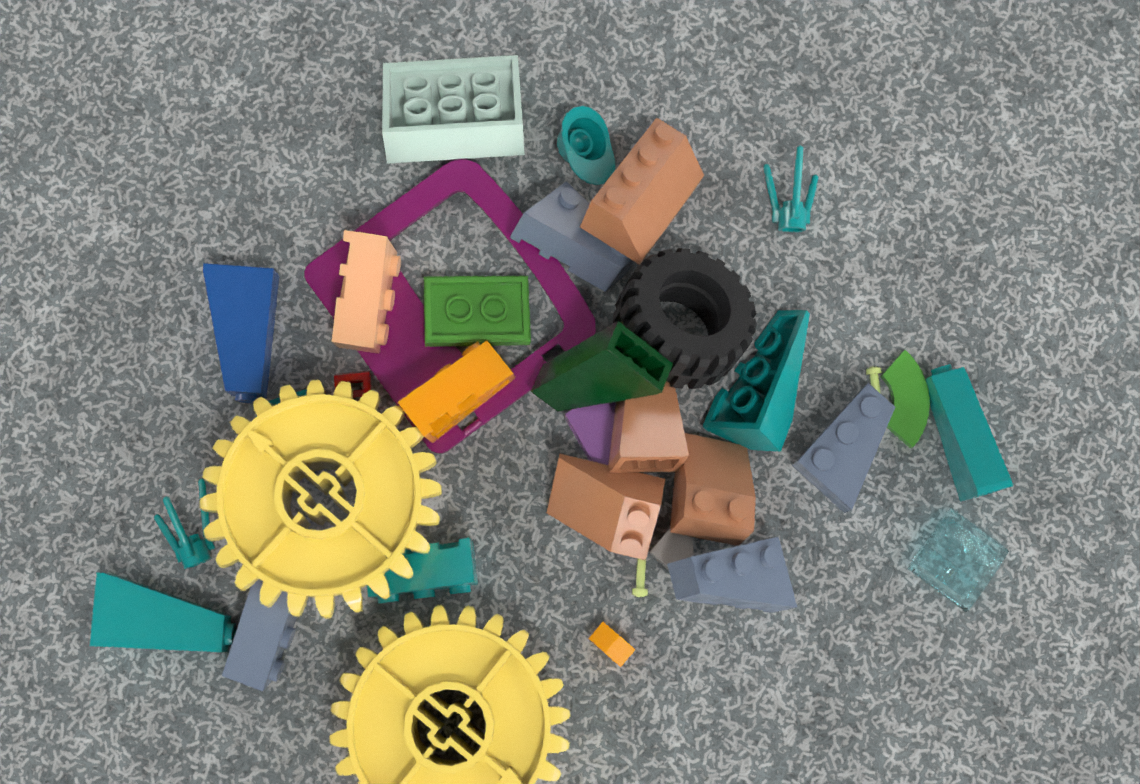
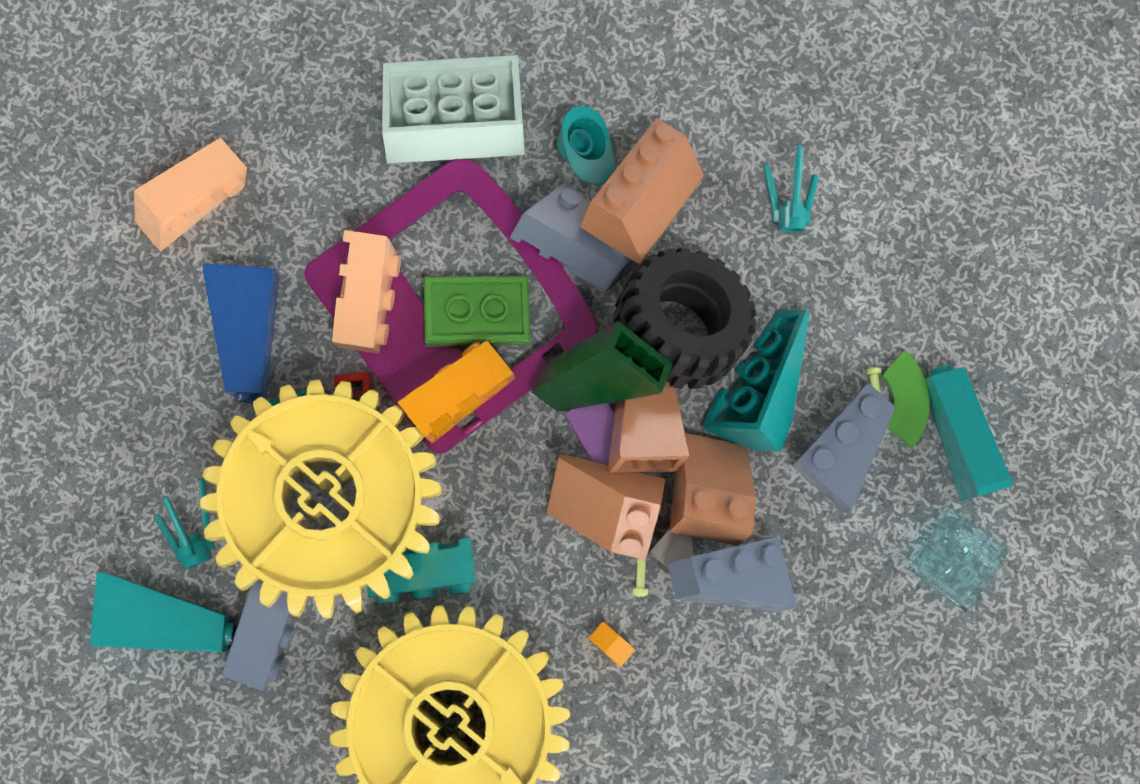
(187, 192): none -> light nougat wedge

